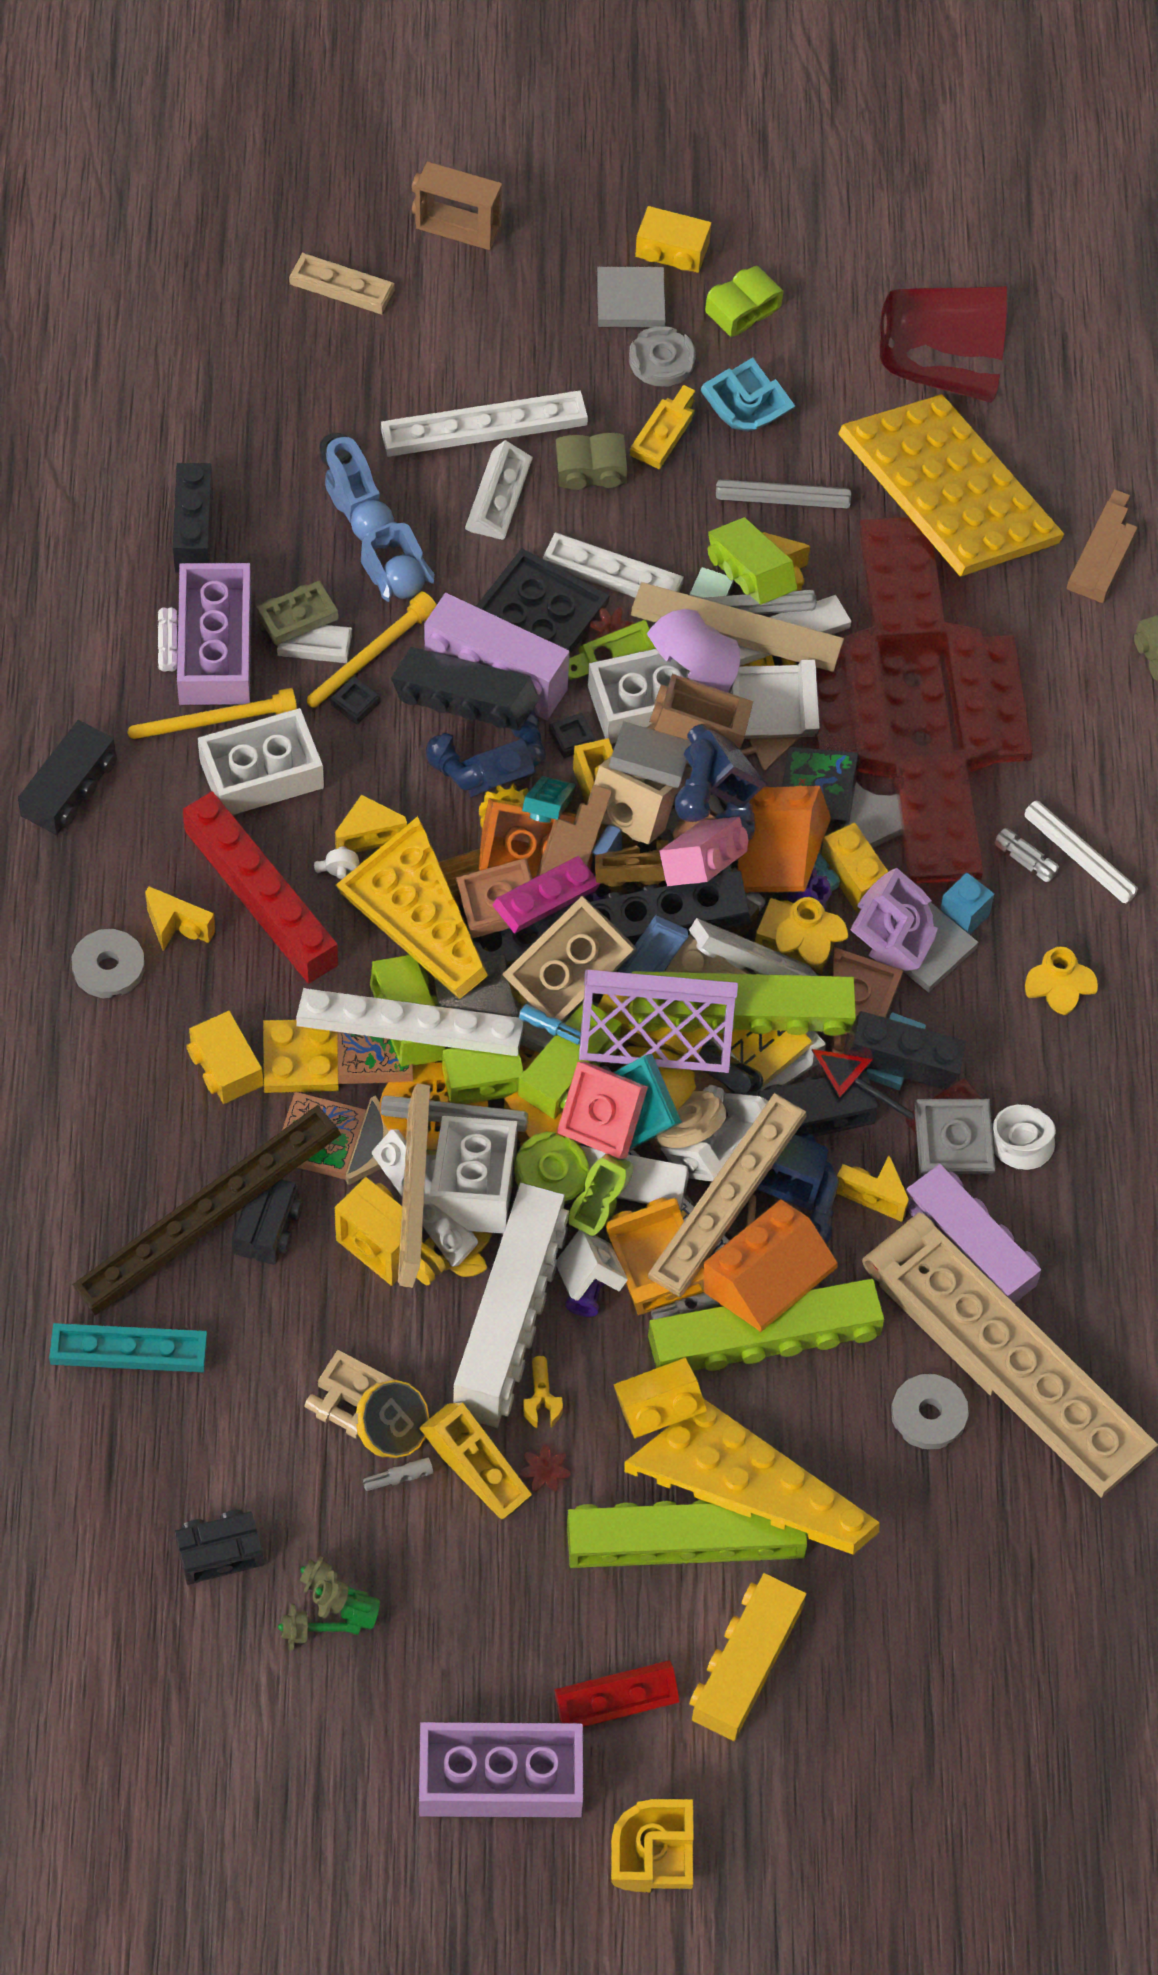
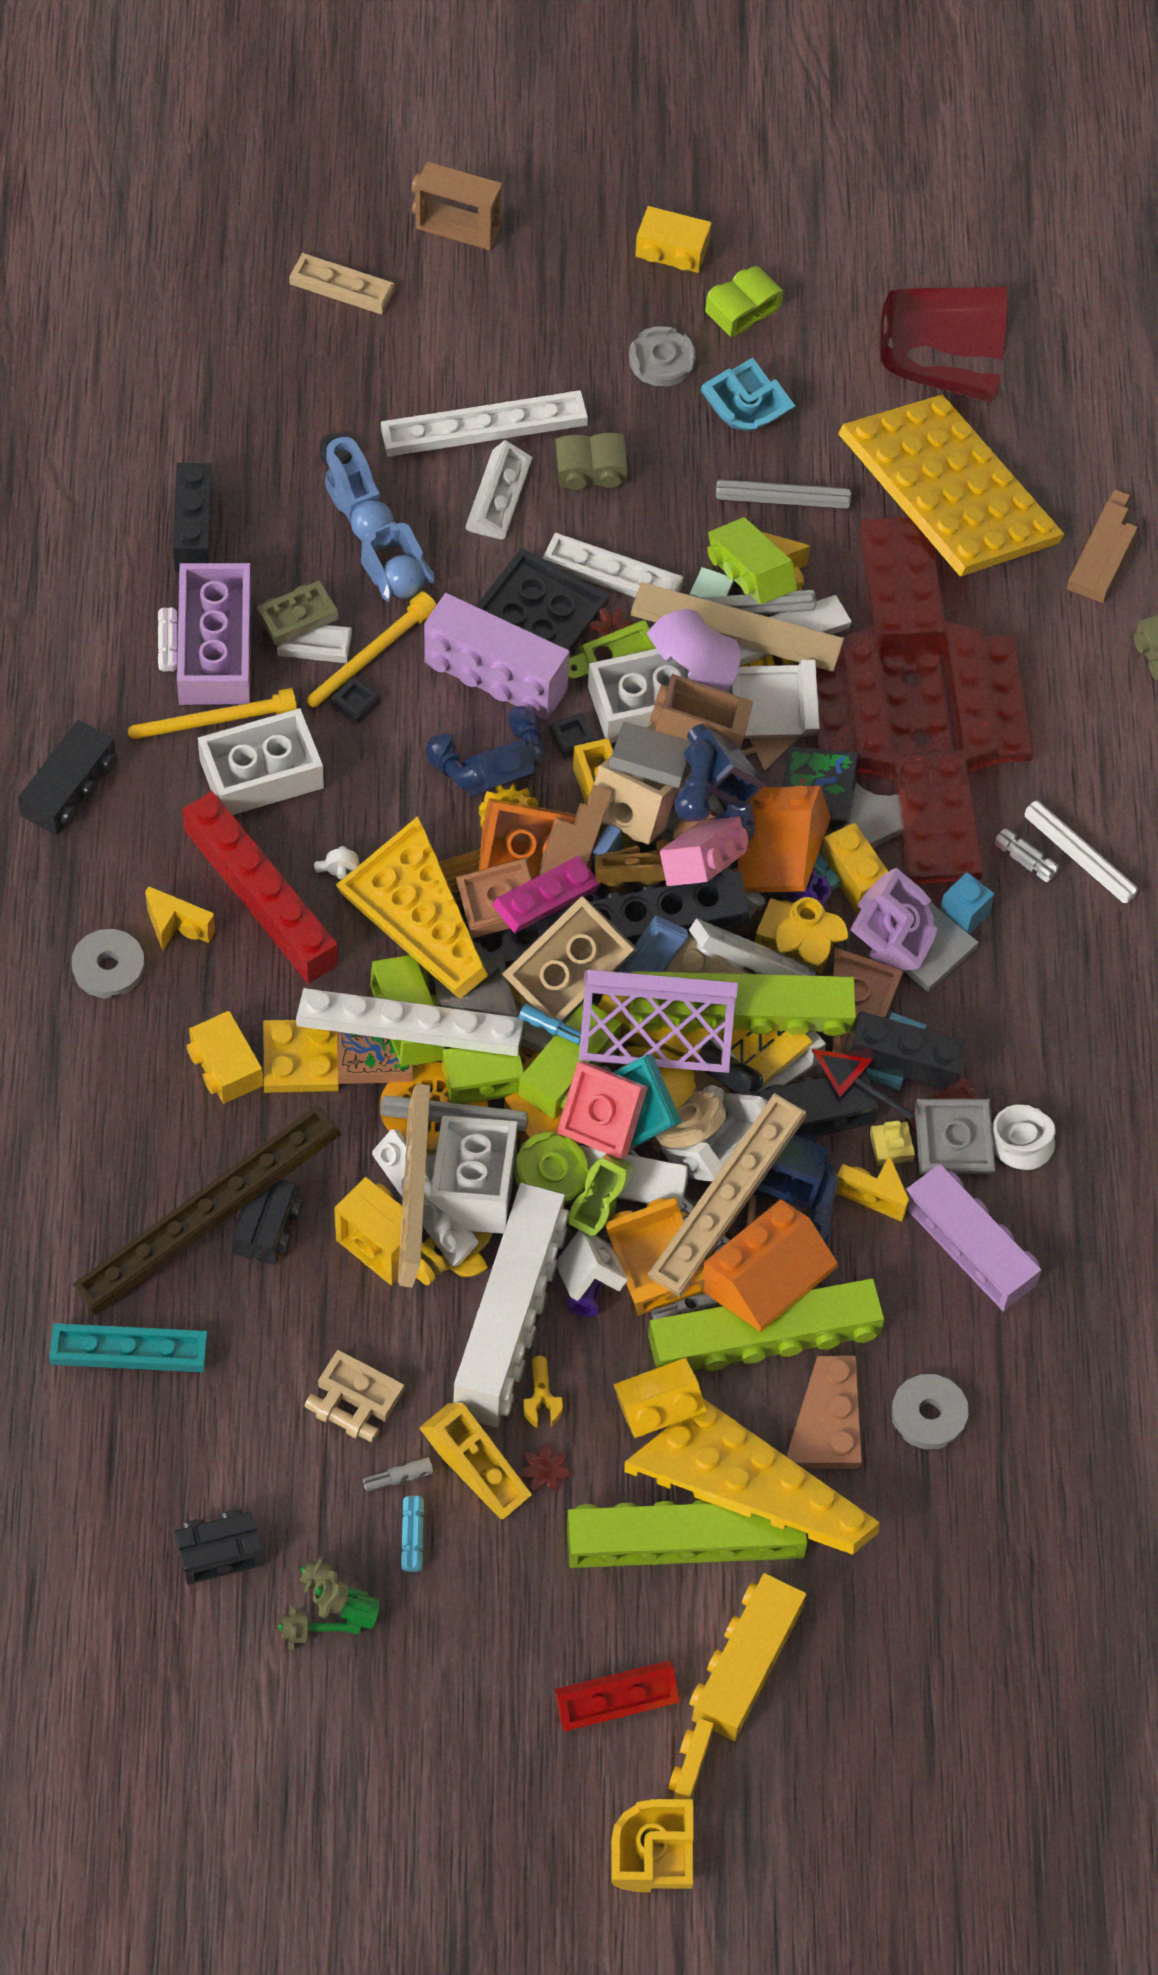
(336, 1156): nougat tile -> none
(368, 826): yellow slope -> none
(370, 1135): dark grey tile -> none
(391, 1419): black tile -> none
(412, 1534): none -> medium azure axle
(465, 688): black brick -> none
(501, 1769): lavender brick -> none
(548, 799): teal plate -> none
(630, 296): light grey tile -> none
(664, 428): yellow hinge -> none
(695, 1746): none -> yellow plate
(829, 1418): none -> nougat wing
(892, 1140): none -> light yellow tile
(1008, 1353): tan hinge -> none
(1060, 985): yellow plate -> none

